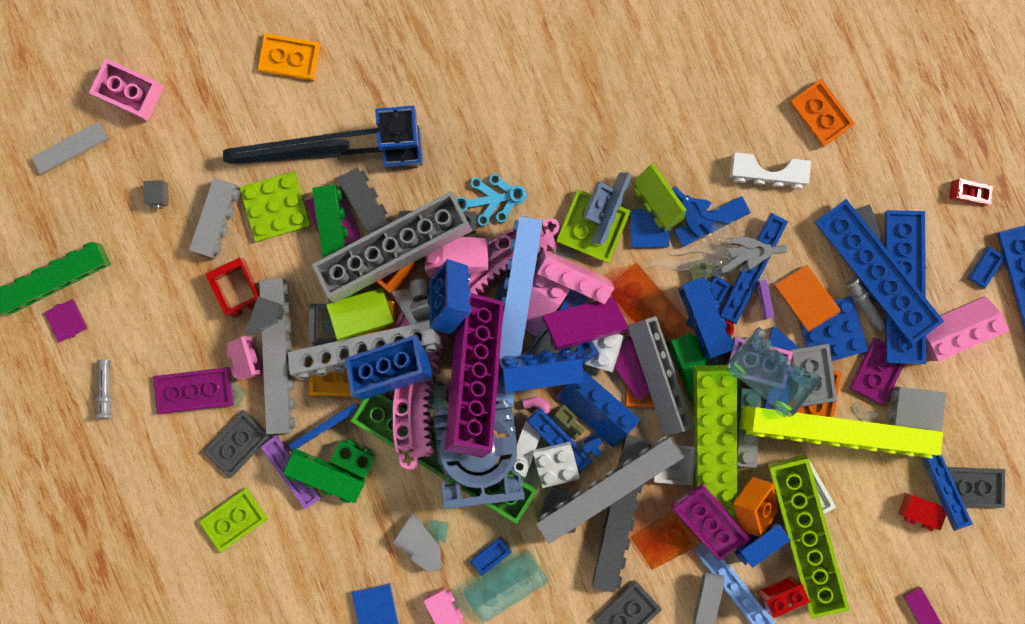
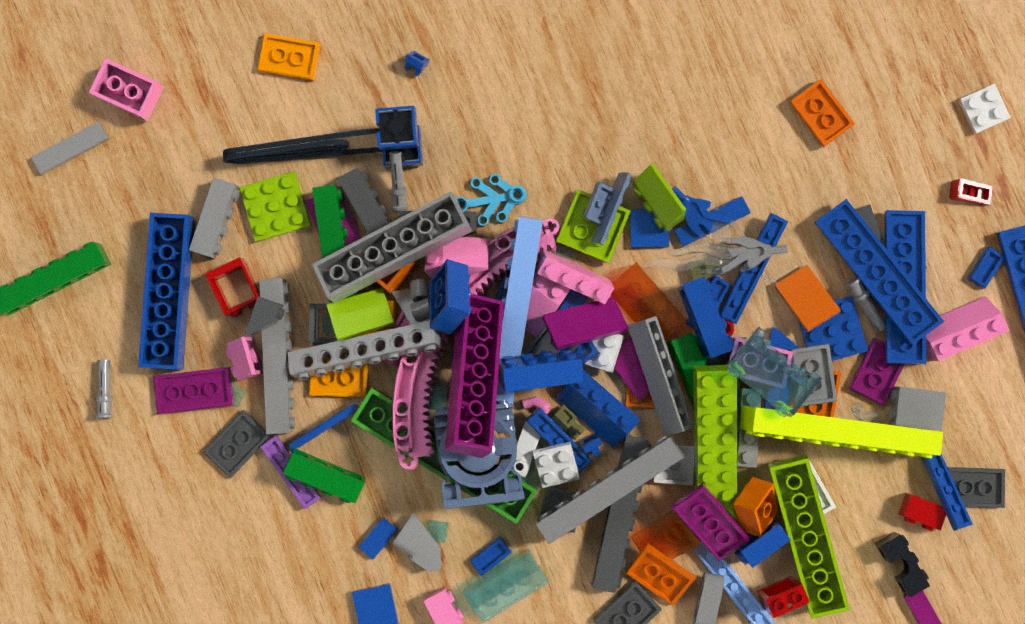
(65, 320): magenta piece -> none
(156, 194): dark grey brick -> none
(166, 291): none -> blue brick
(233, 520): lime tile -> none
(351, 463): green brick -> none
(378, 538): none -> blue tile
(387, 368): blue slope -> none
(398, 190): none -> light grey pin
(416, 60): none -> blue tile
(660, 574): none -> orange tile
(745, 167): white arch -> none
(765, 299): medium lavender tile -> none
(912, 578): none -> black arch
(984, 109): none -> white plate

